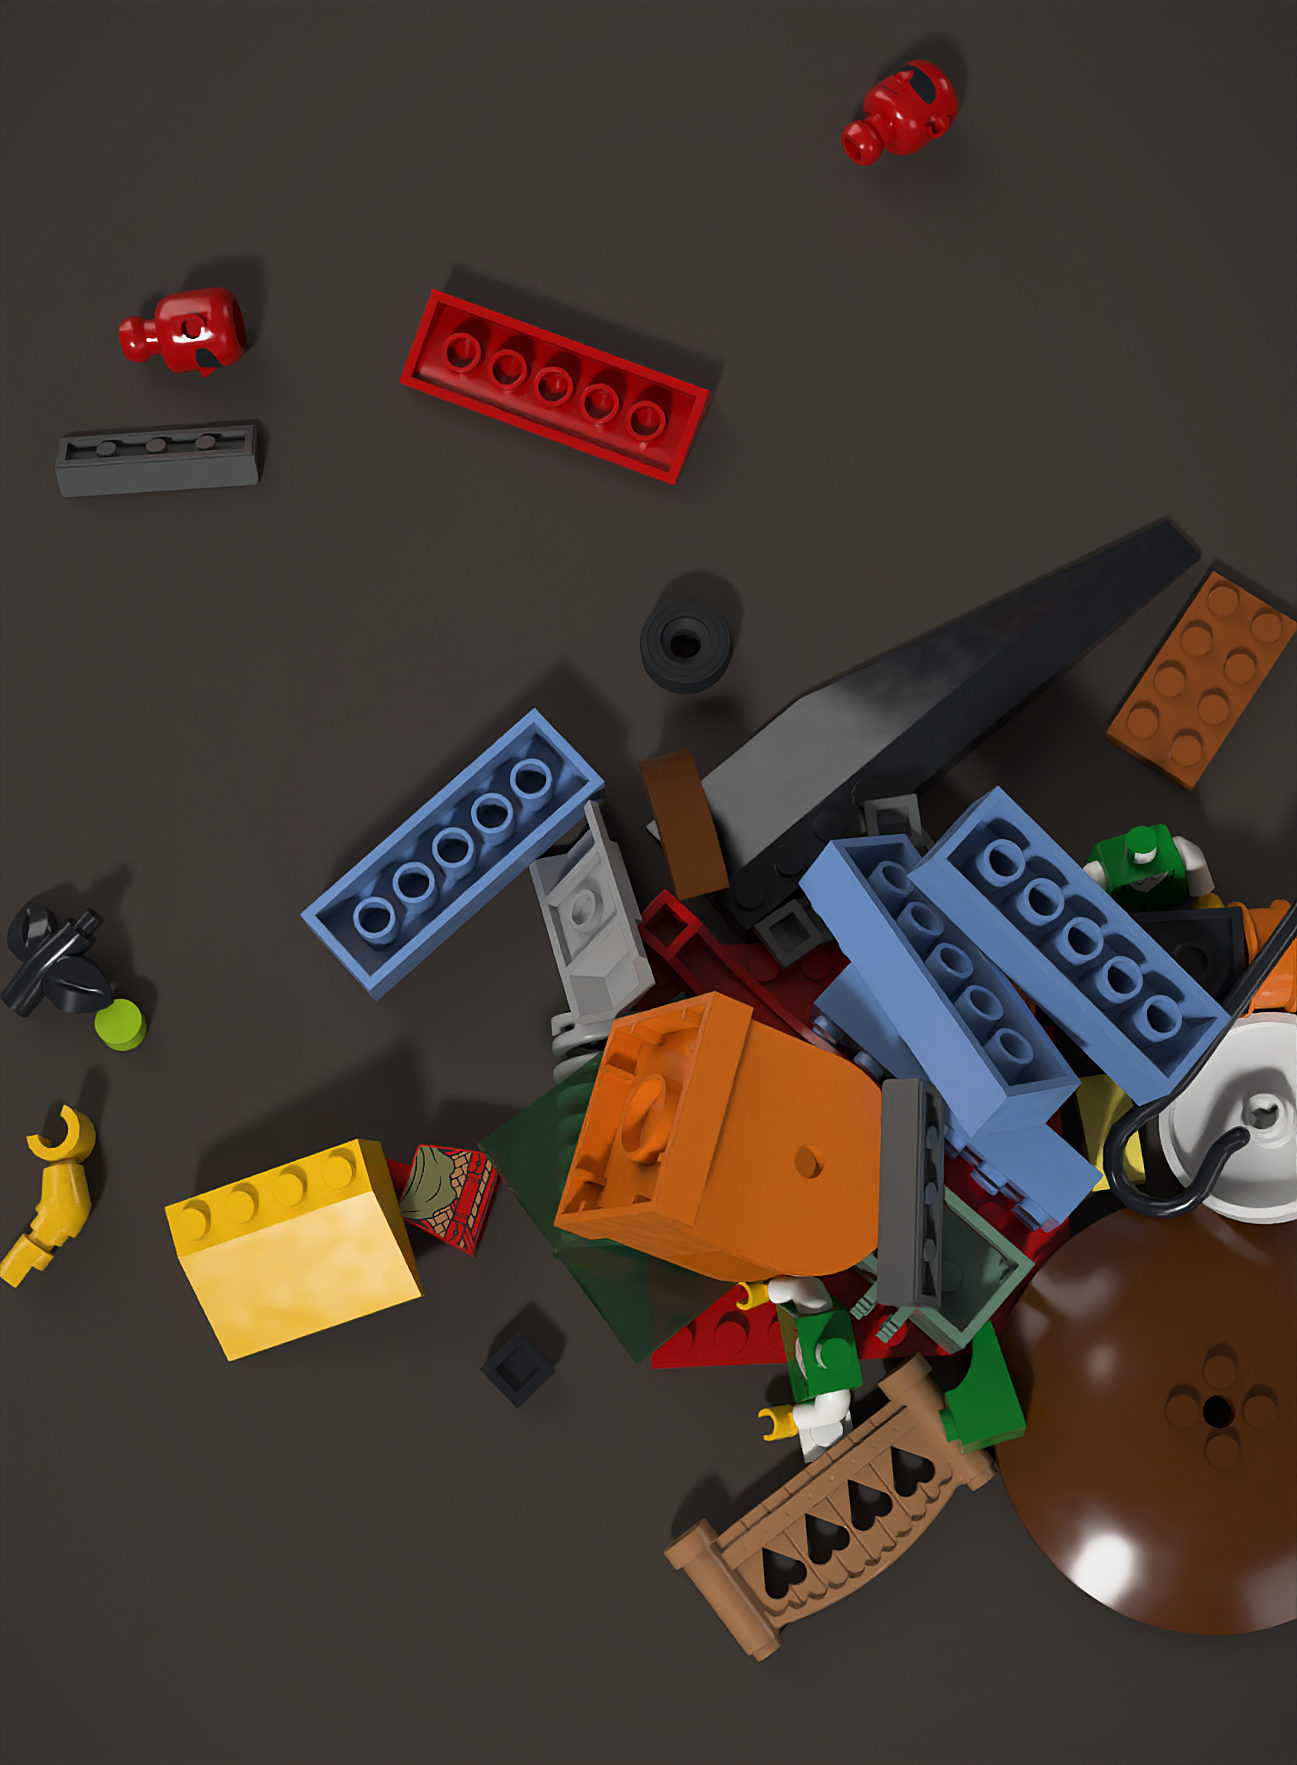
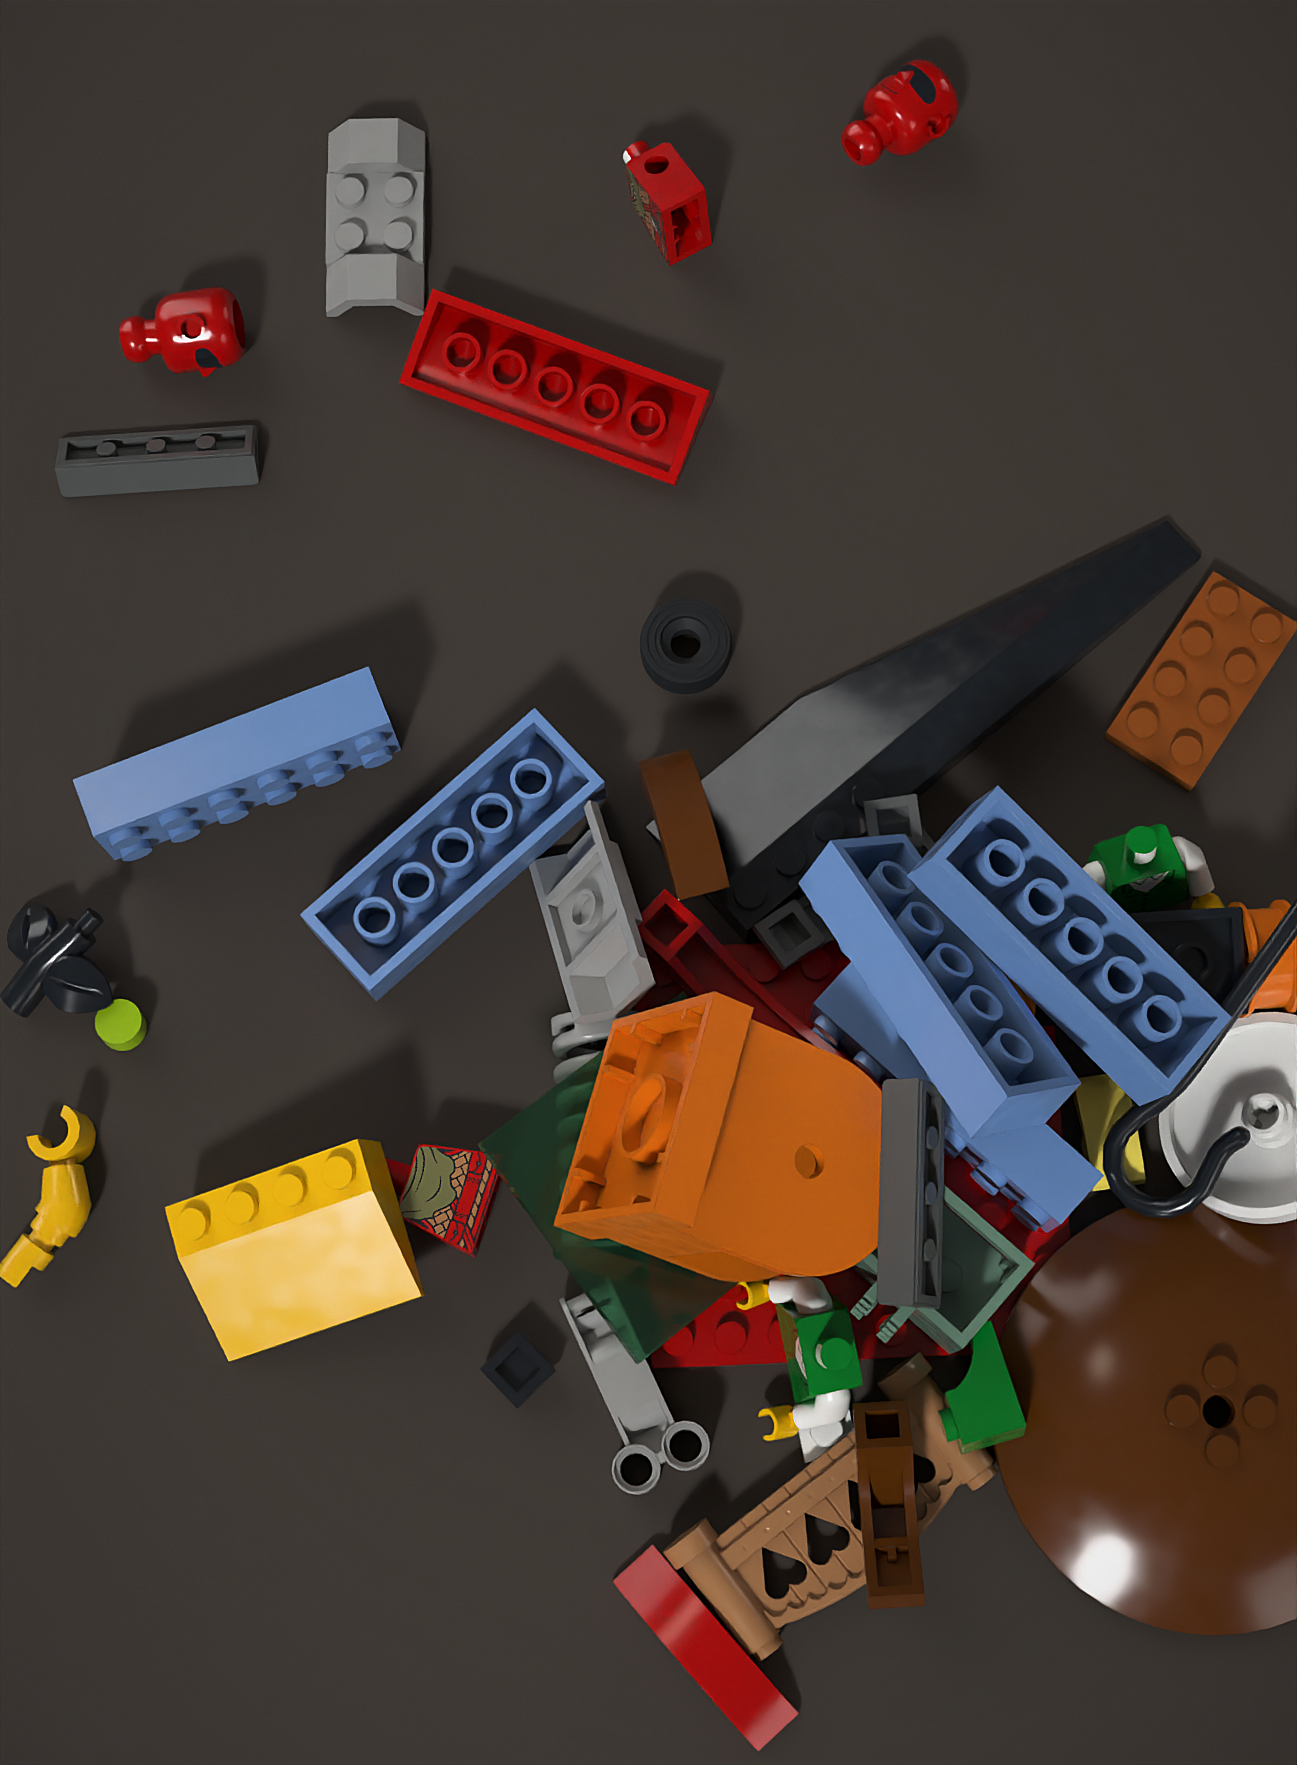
(237, 766): none -> medium blue brick
(375, 216): none -> light grey piece
(630, 1397): none -> light grey piece
(664, 183): none -> red torso
(705, 1648): none -> red slope
(888, 1504): none -> reddish brown arch

